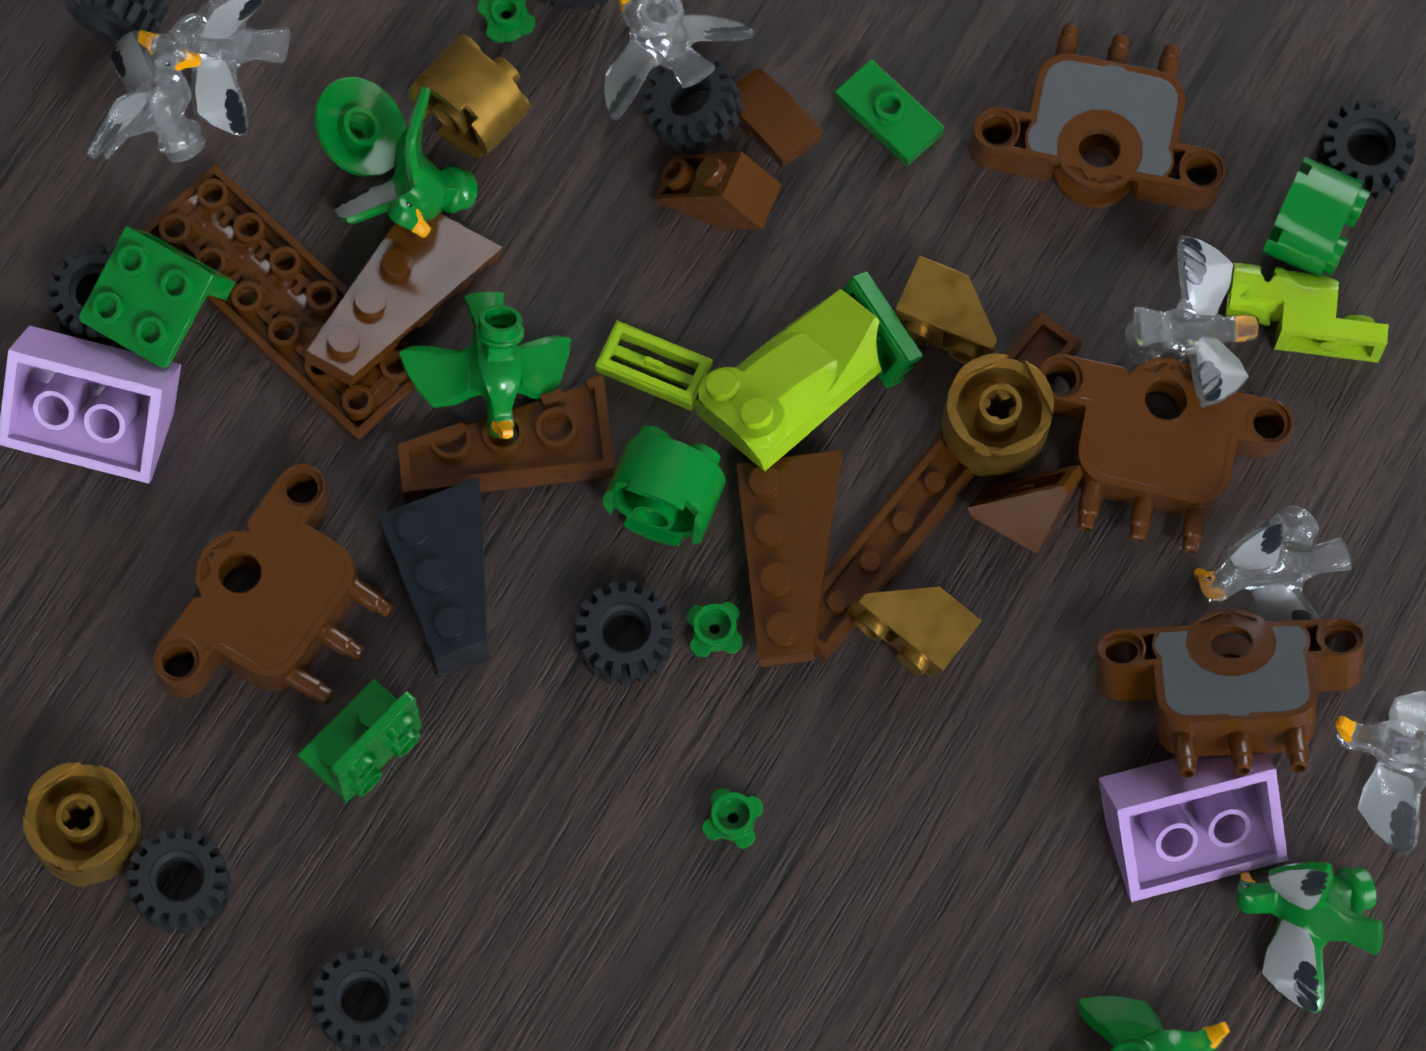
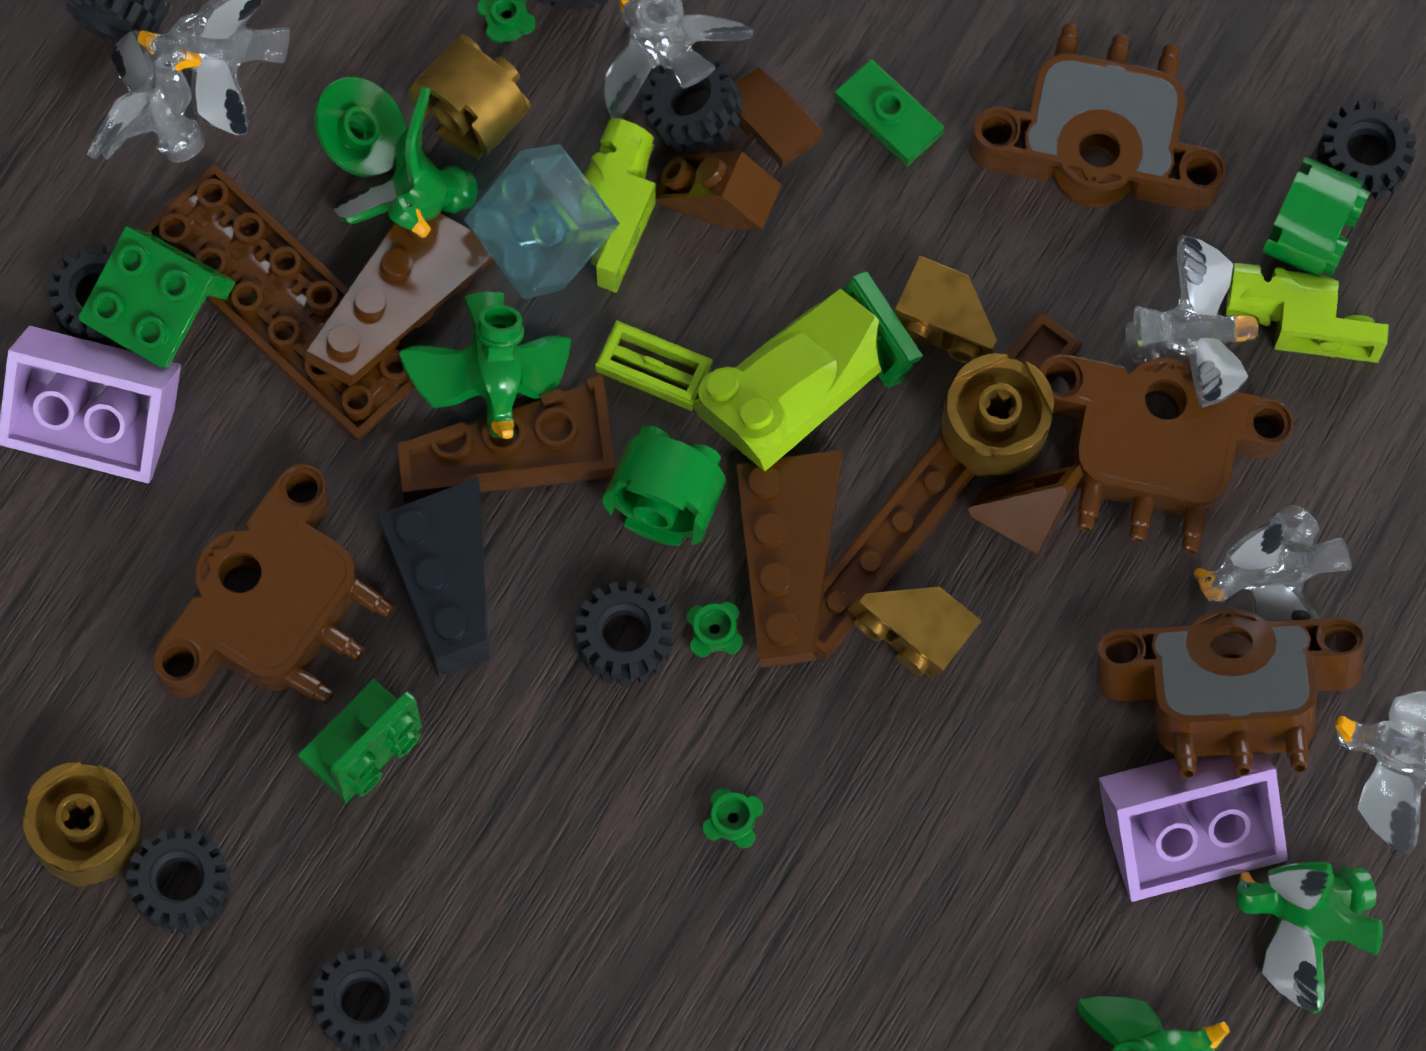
(541, 221): none -> clear light blue brick
(620, 181): none -> lime plate

